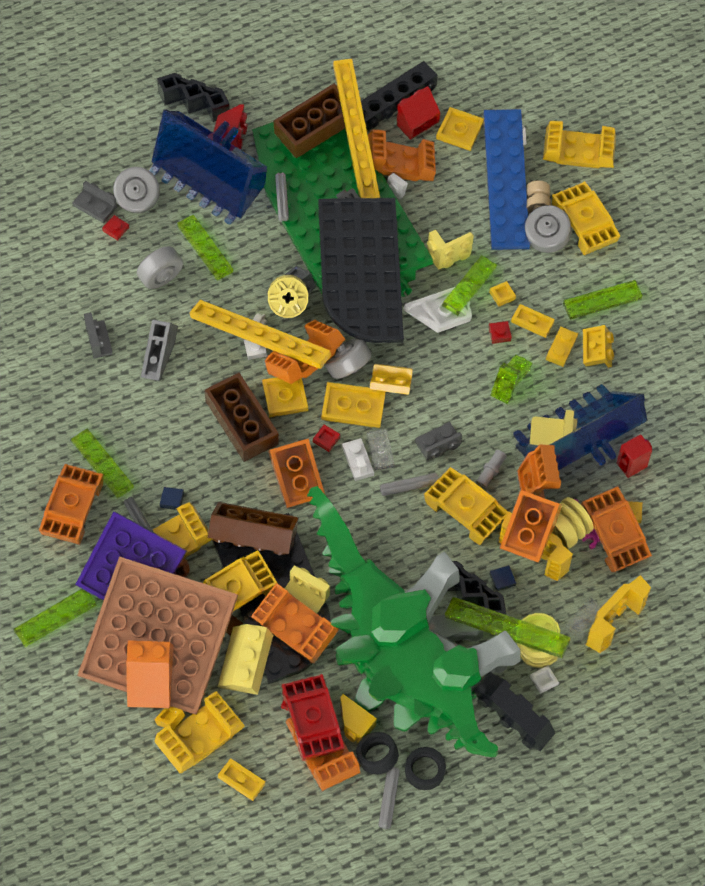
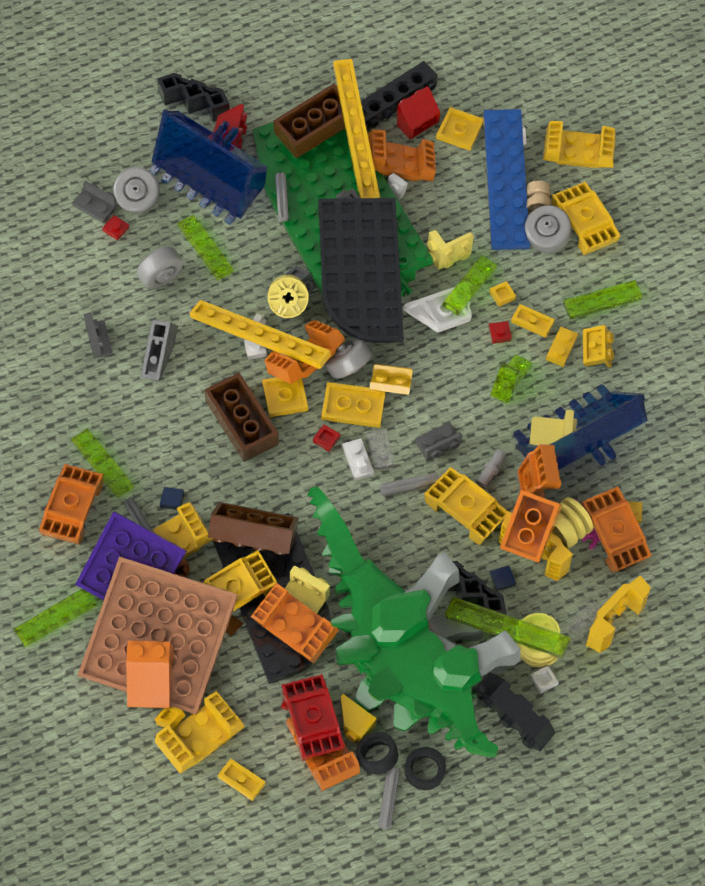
(246, 658): light yellow slope -> none
(295, 471): orange slope -> none
(634, 455): red brick -> none

